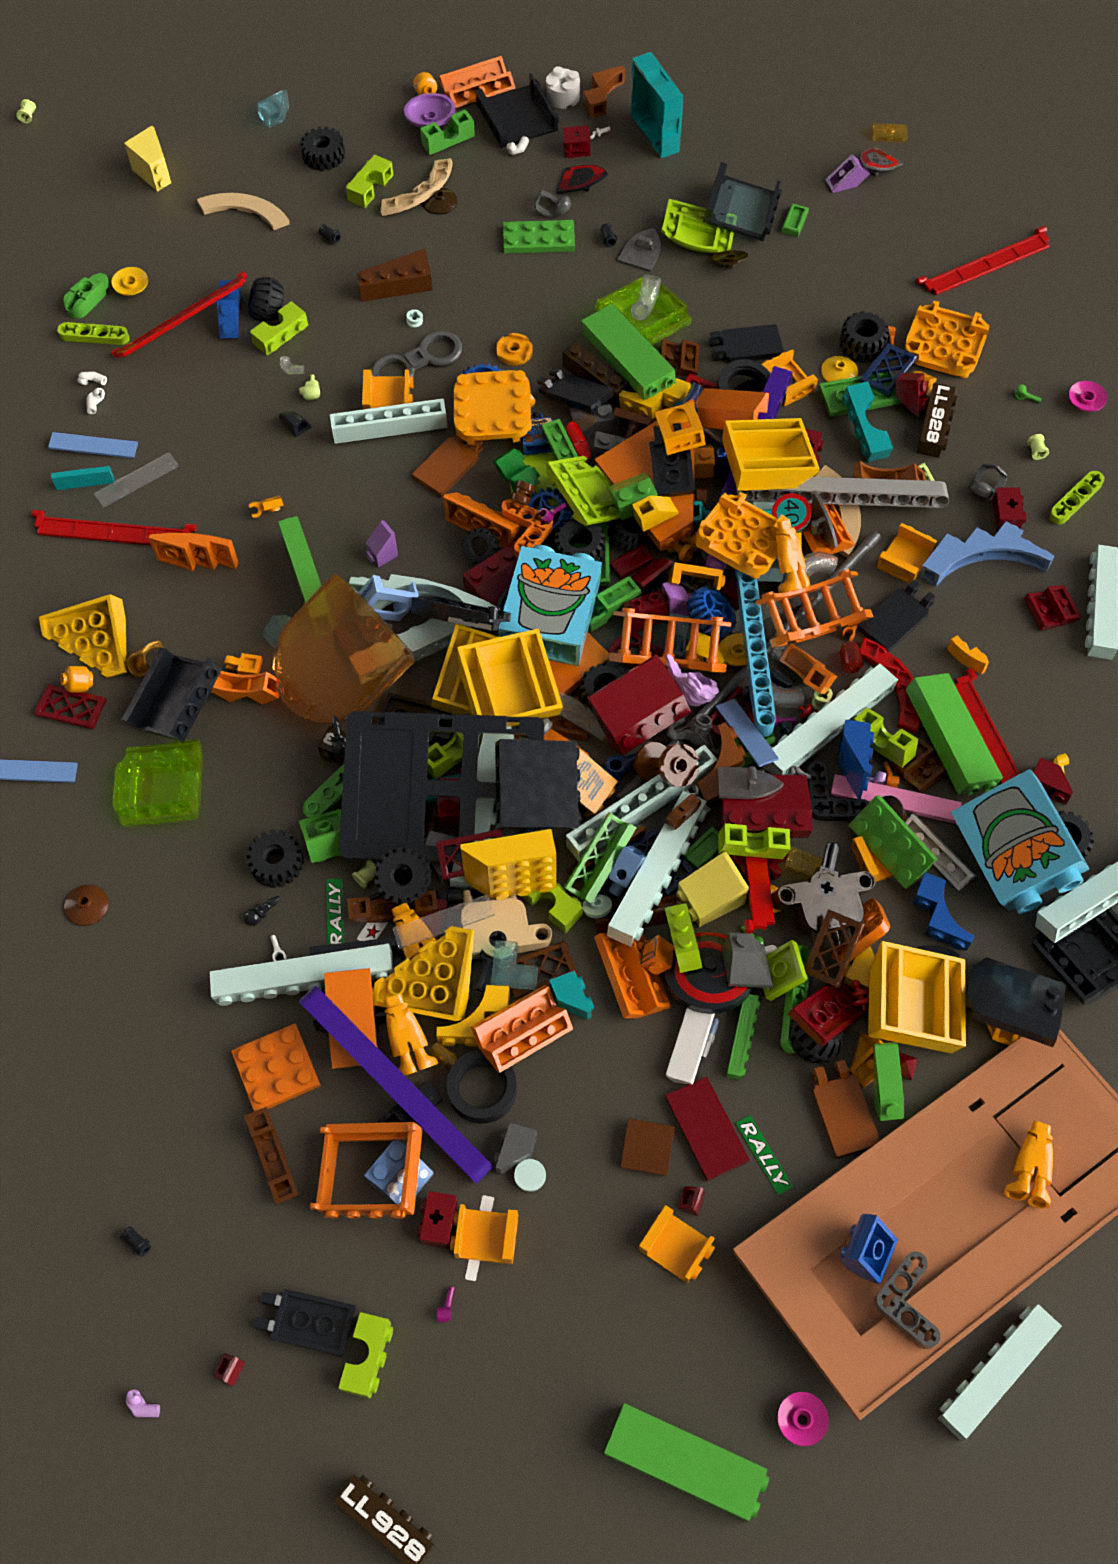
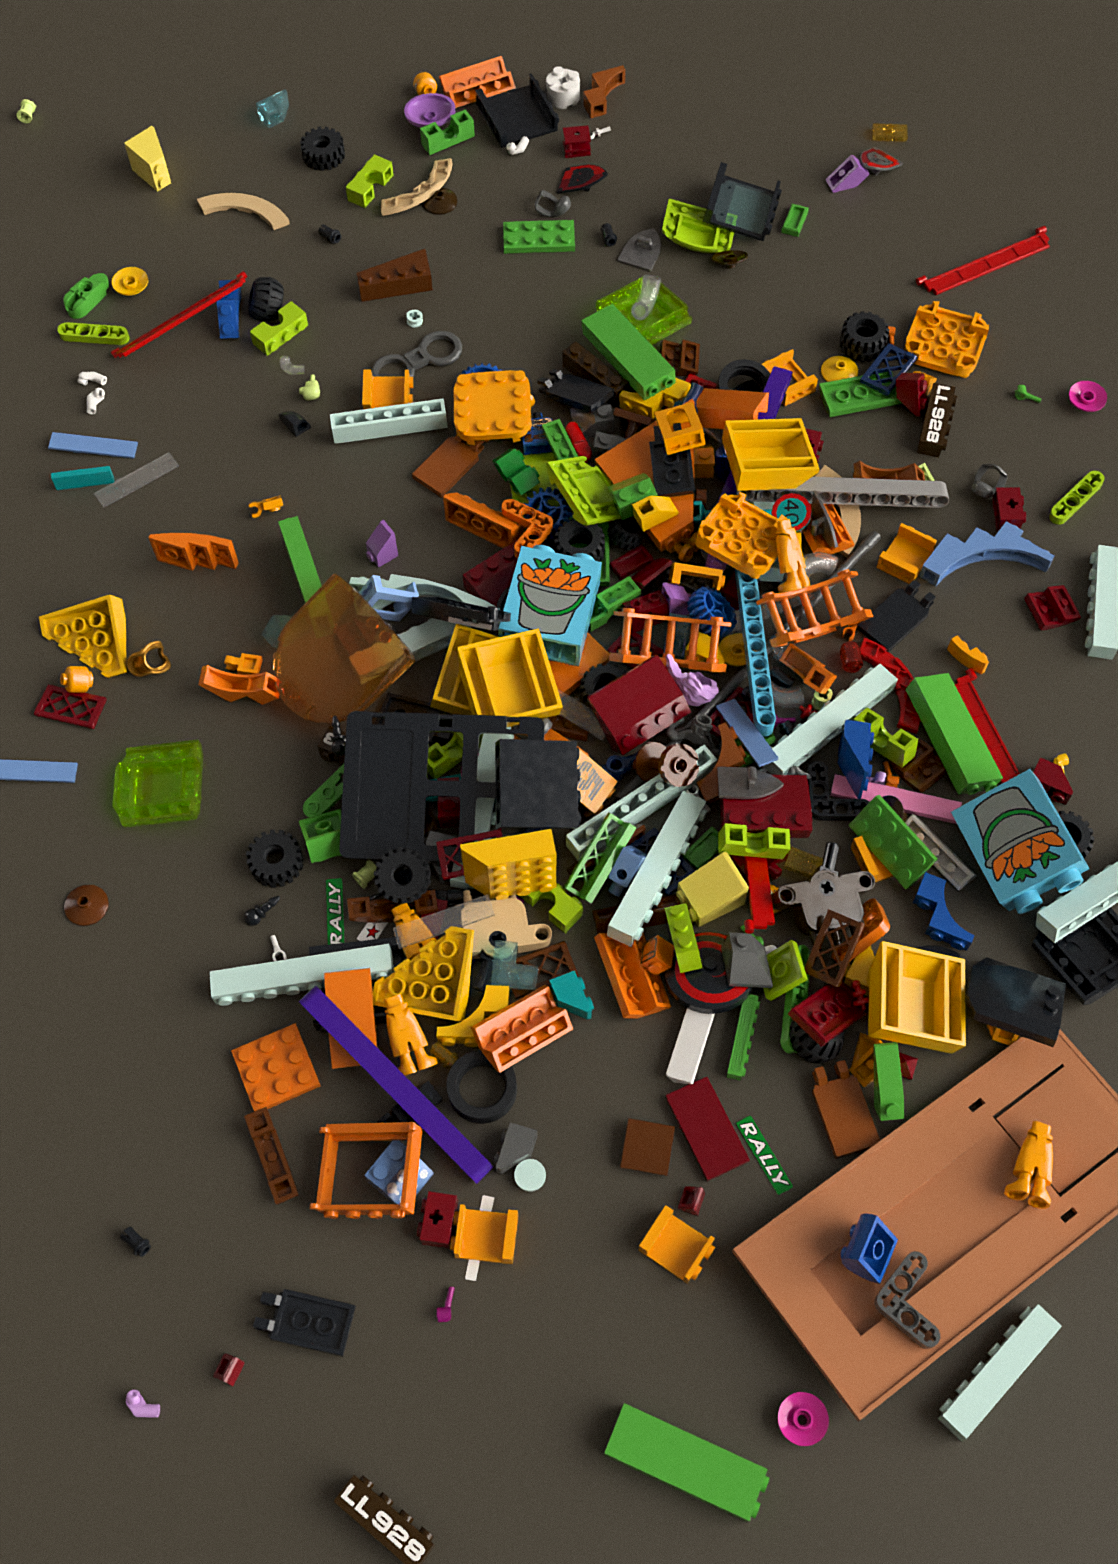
(100, 530): red piece -> none
(171, 695): black panel -> none
(362, 1378): lime arch -> none
(469, 540): black tyre -> none
(516, 357): light orange tile -> none
(523, 492): reddish brown wheel -> none
(547, 516): magenta hand -> none
(599, 908): light aqua piece -> none
(656, 104): teal tile -> none
(683, 812): reddish brown piece -> none
(711, 1036): piece -> none
(746, 343): black tile -> none
(874, 442): teal arch -> none
(1038, 447): yellowish green bush -> none

